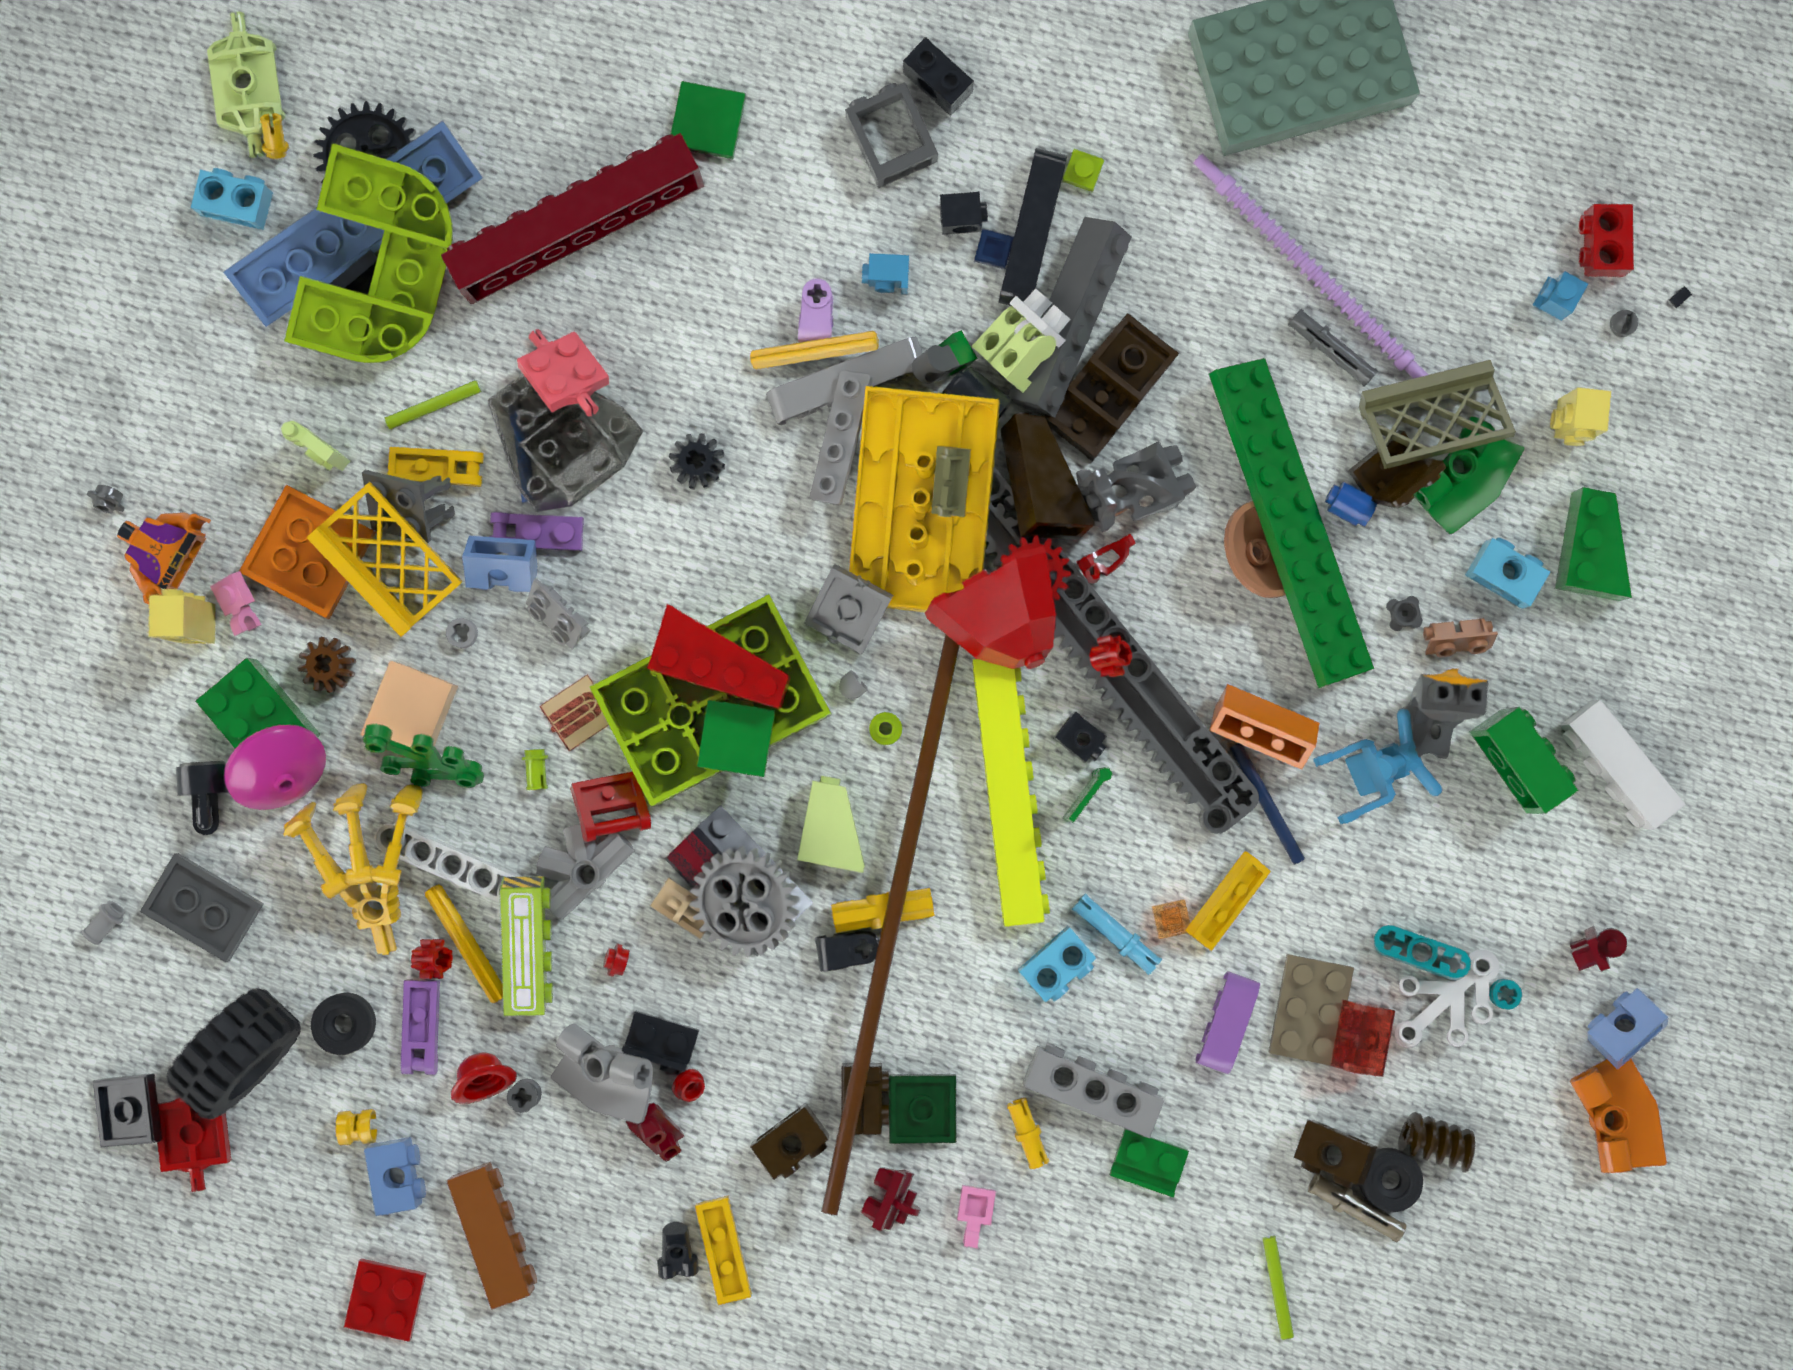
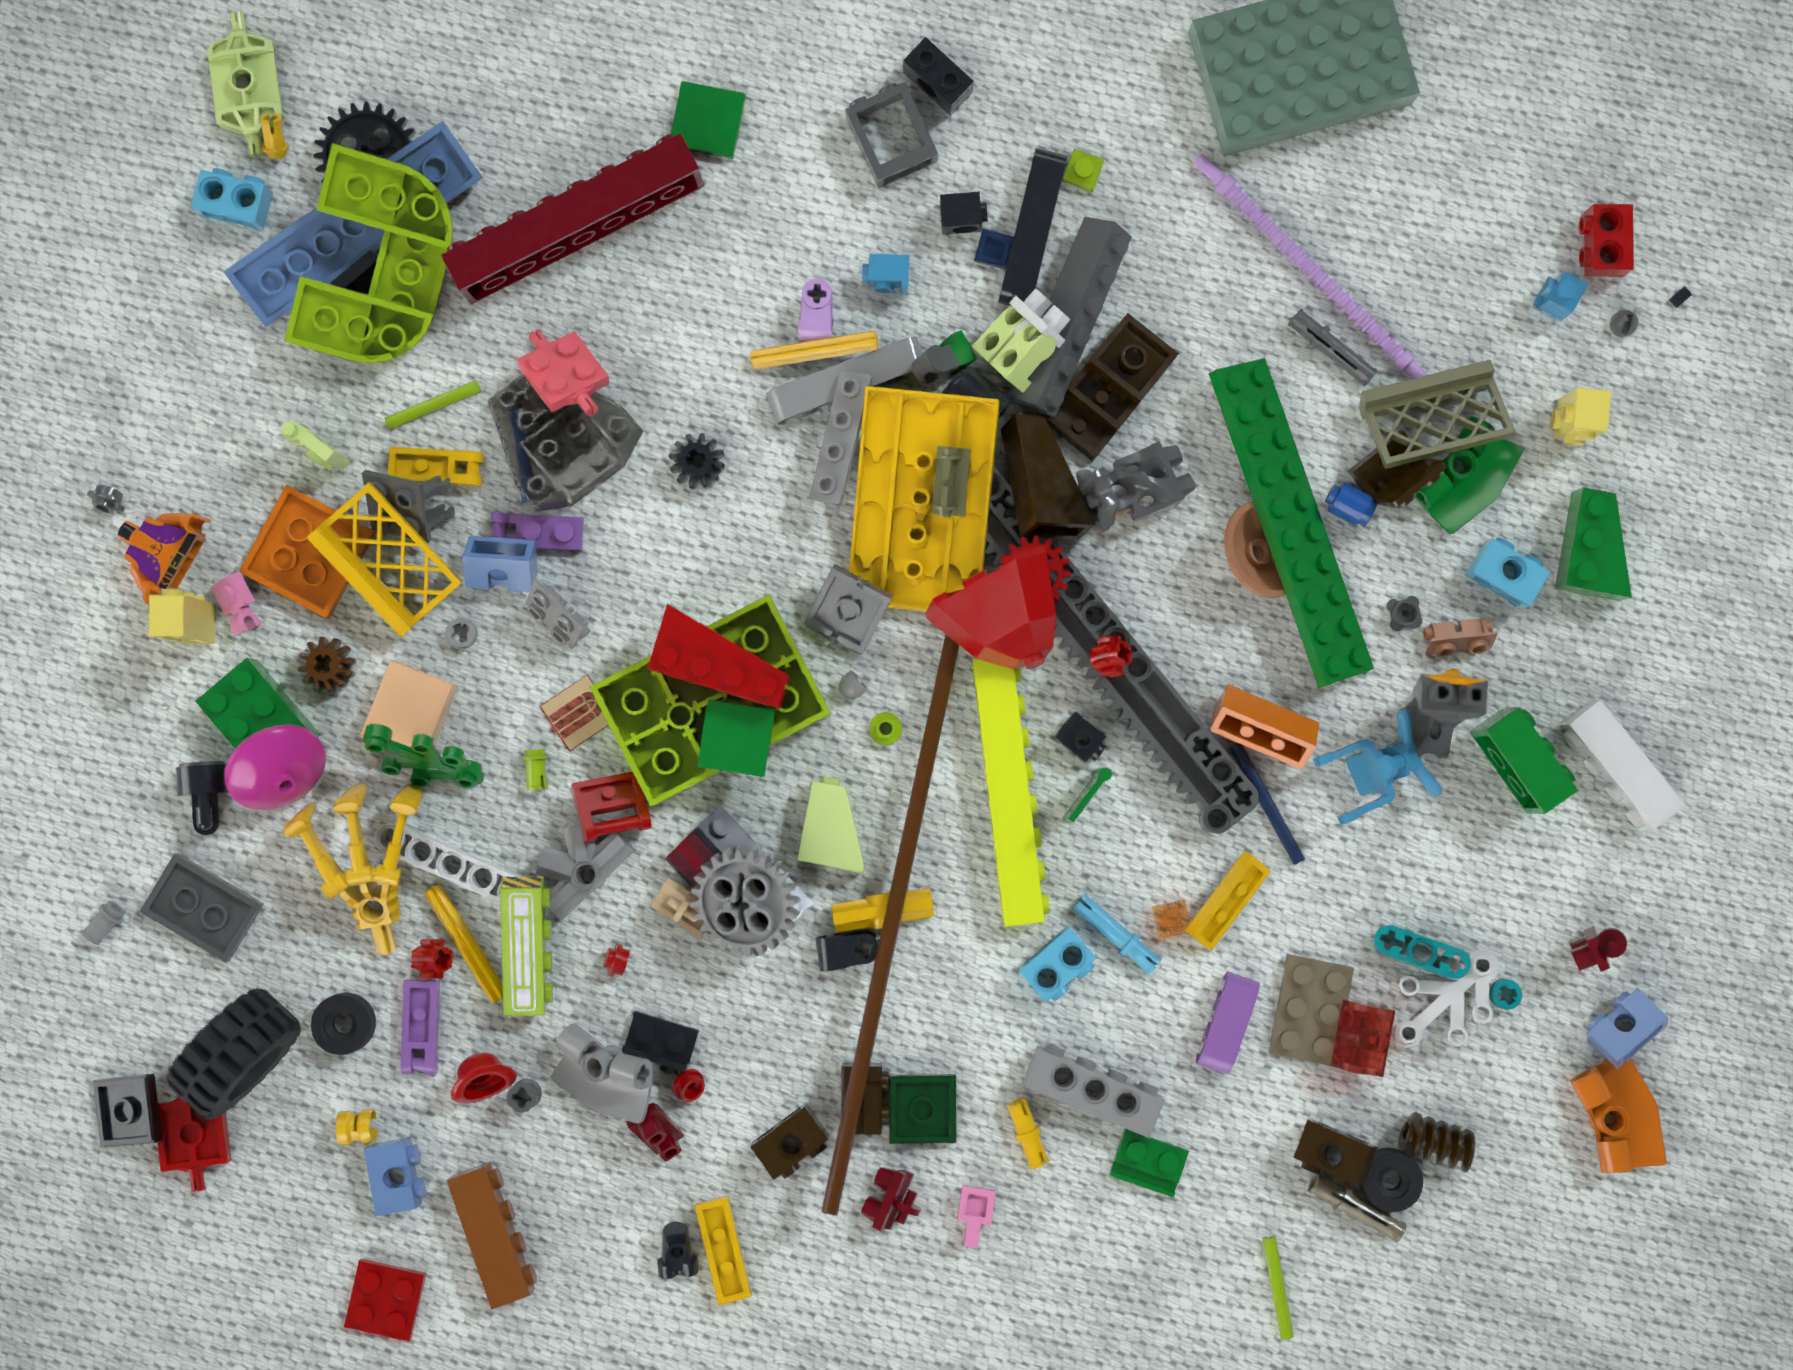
(1121, 547): red helmet -> none

